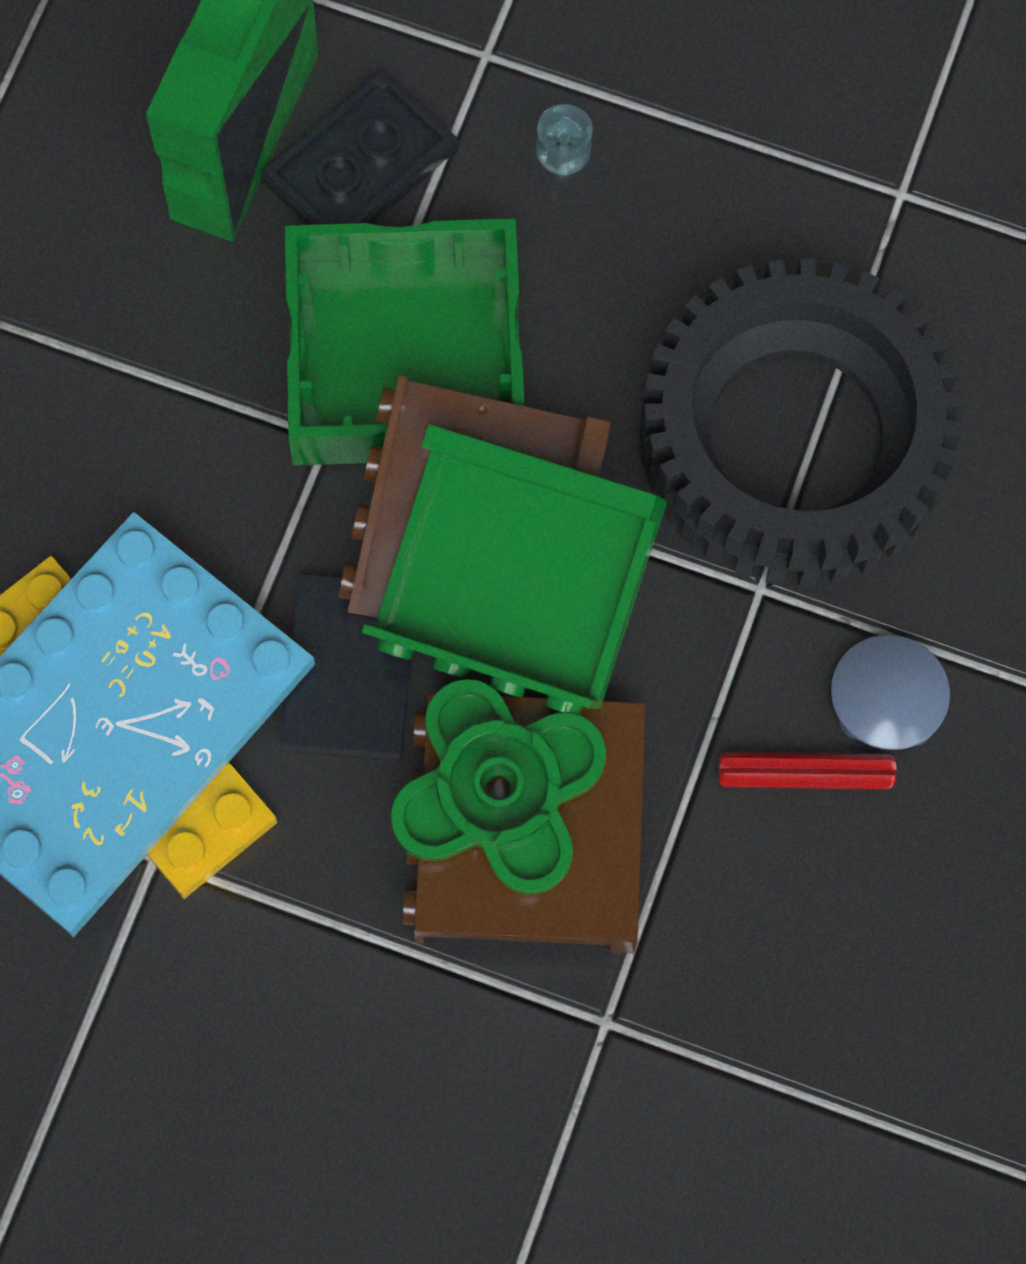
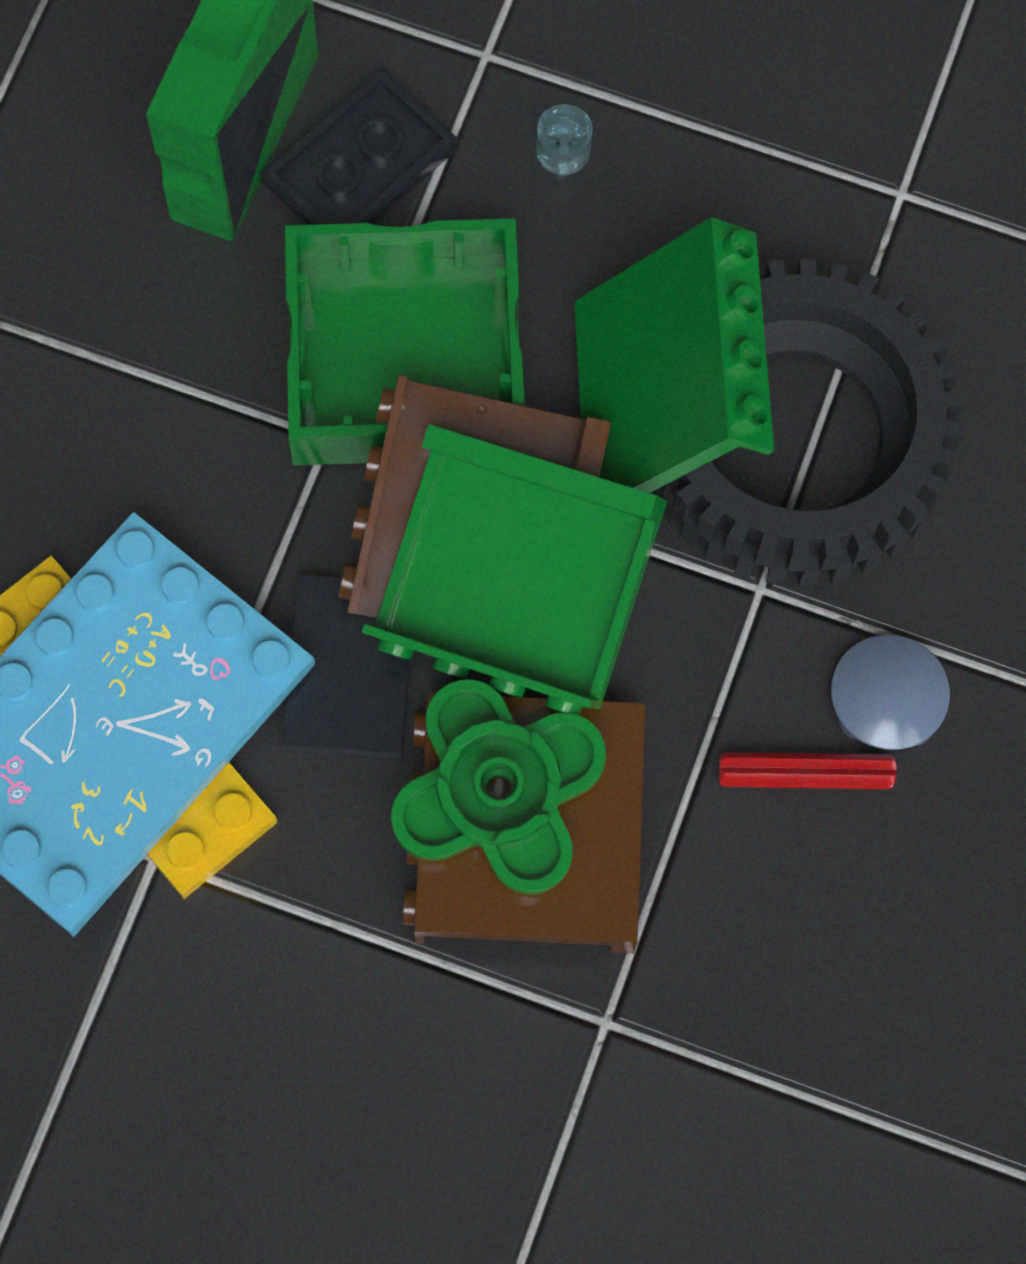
(677, 357): none -> green panel

